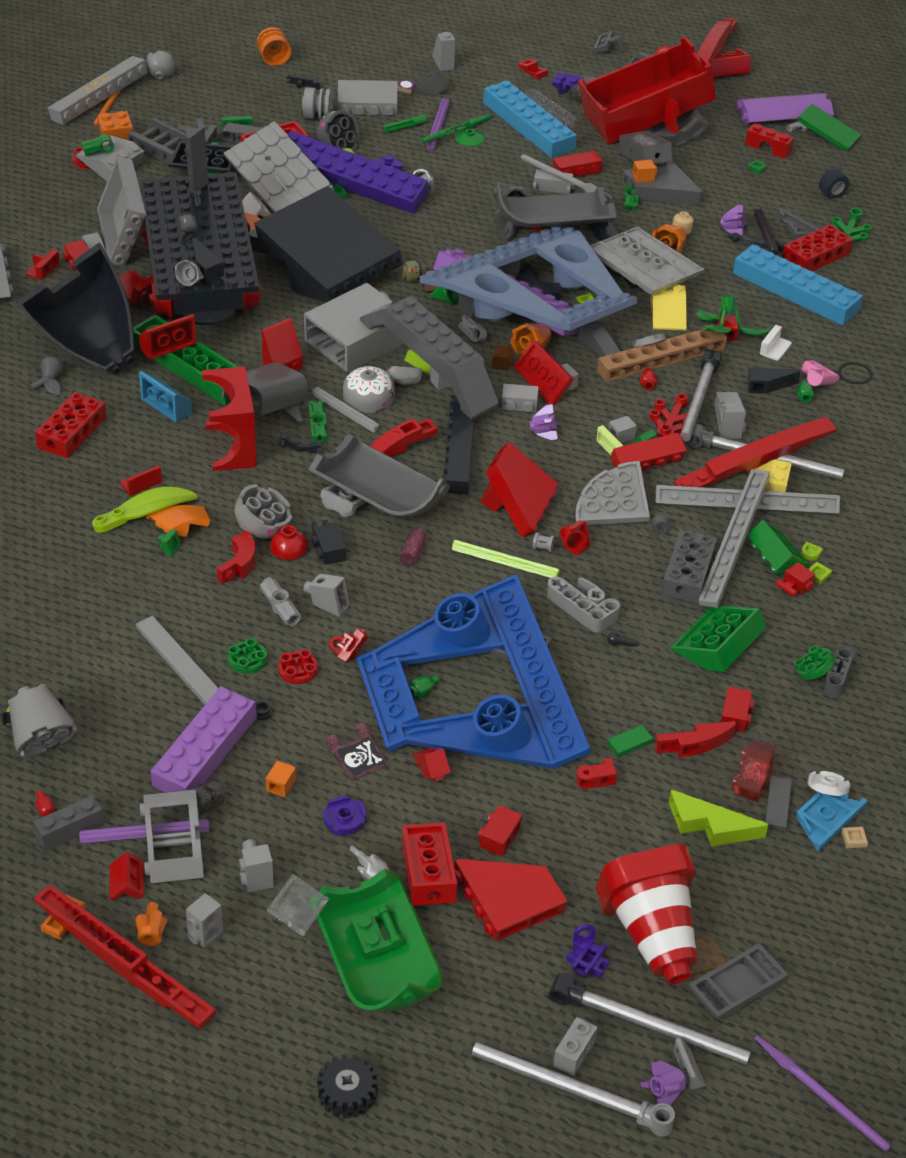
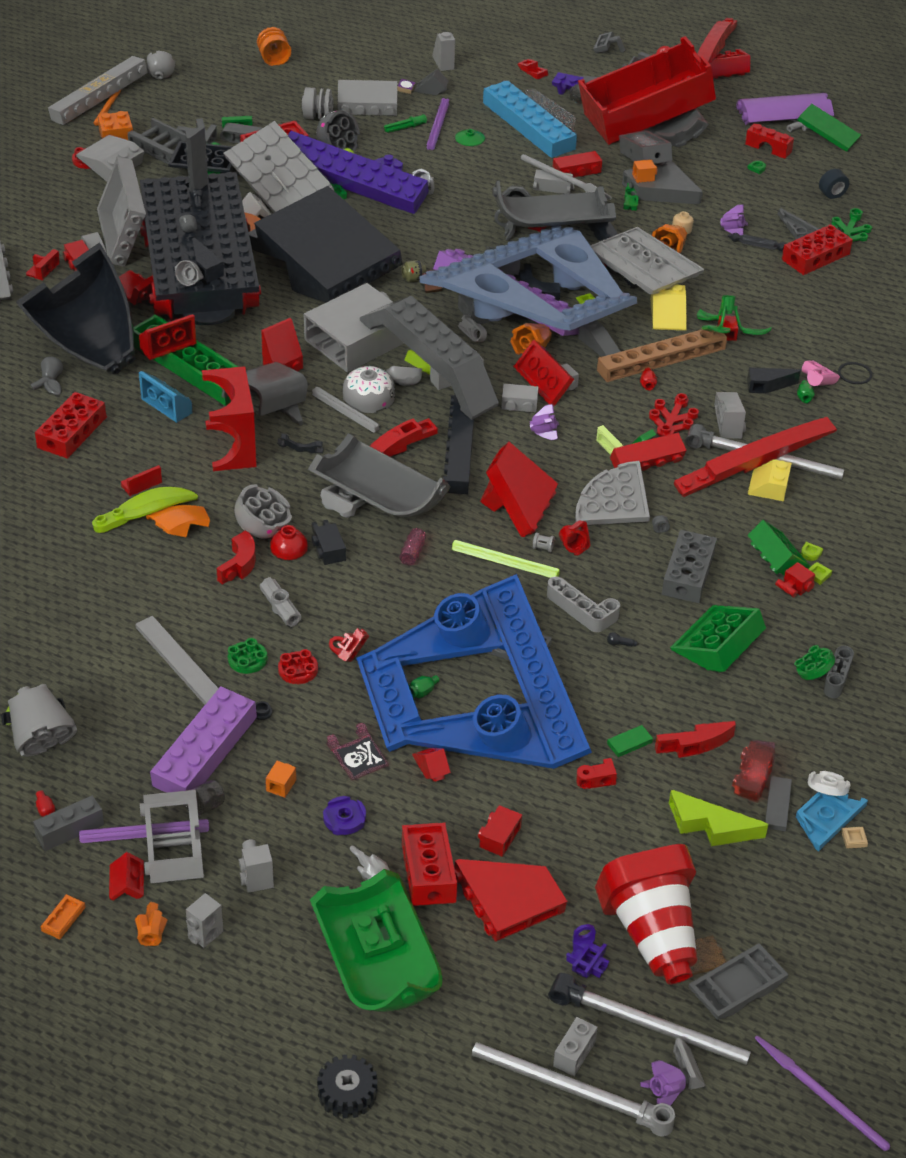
(96, 145): green piece -> none
(124, 957): red slope -> none
(170, 542): green tile -> none
(297, 905): clear slope -> none
(303, 81): black piece -> none
(316, 413): green piece -> none
(328, 593): light grey torso -> none
(442, 133): green piece -> none
(445, 295): green hat -> none
(502, 357): reddish brown piece -> none
(591, 590): light grey panel -> none
(623, 429): light grey brick -> none
(648, 340): light grey tile -> none
(671, 113): red slope -> none
(709, 365): flat silver piece -> none
(729, 499): light grey plate -> none
(734, 539): light grey plate -> none
(736, 708): red brick -> none
(766, 232): black axle -> none
(773, 345): white panel -> none
(798, 284): dark azure brick -> none

